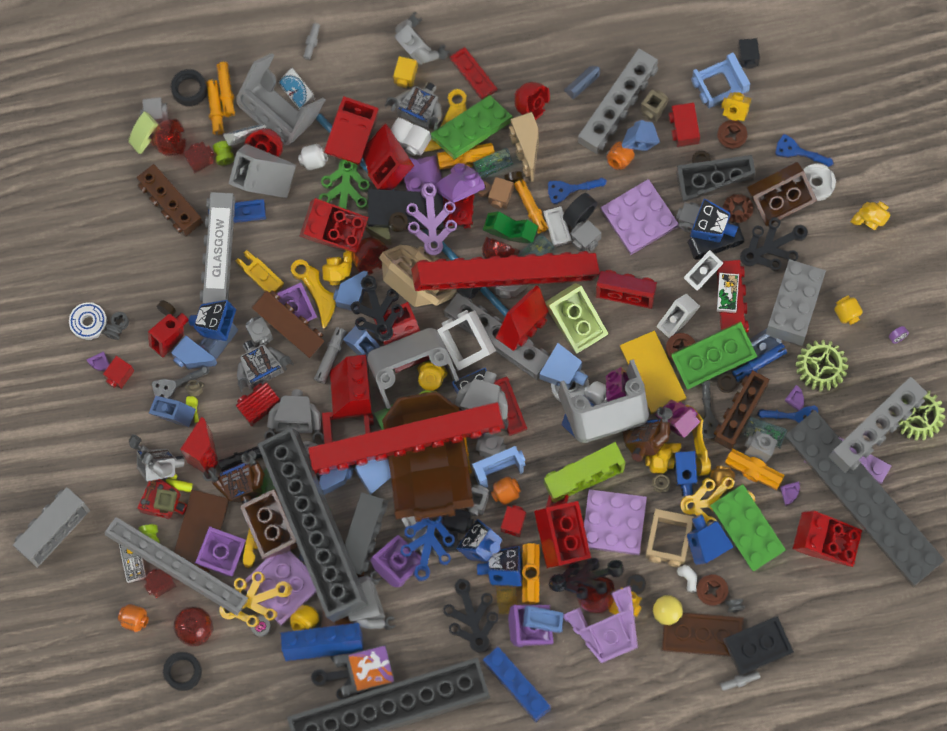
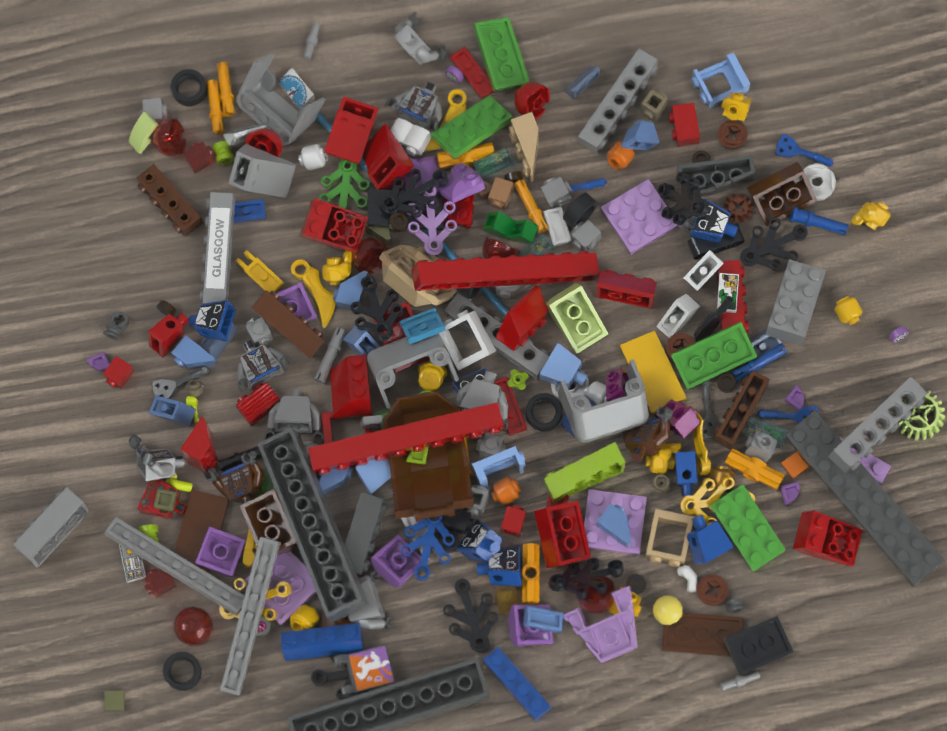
(83, 311): white tile -> none
(114, 700): none -> olive tile
(133, 618): orange head -> none
(250, 616): none -> light grey plate
(371, 422): none -> light grey tile
(405, 72): yellow brick -> none
(413, 194): none -> black plant
(418, 457): none -> lime tile
(422, 325): none -> dark azure plate
(454, 74): none -> medium lavender tile
(501, 54): none -> bright green plate
(517, 384): none -> lime plate
(542, 397): none -> black tyre
(556, 191): none -> light grey brick
(615, 524): none -> medium blue slope
(698, 206): none -> black plant
(712, 321): none -> black piece
(748, 53): black brick -> none
(794, 465): none -> orange tile
(809, 218): none -> blue pin
(814, 363): yellowish green gear -> none

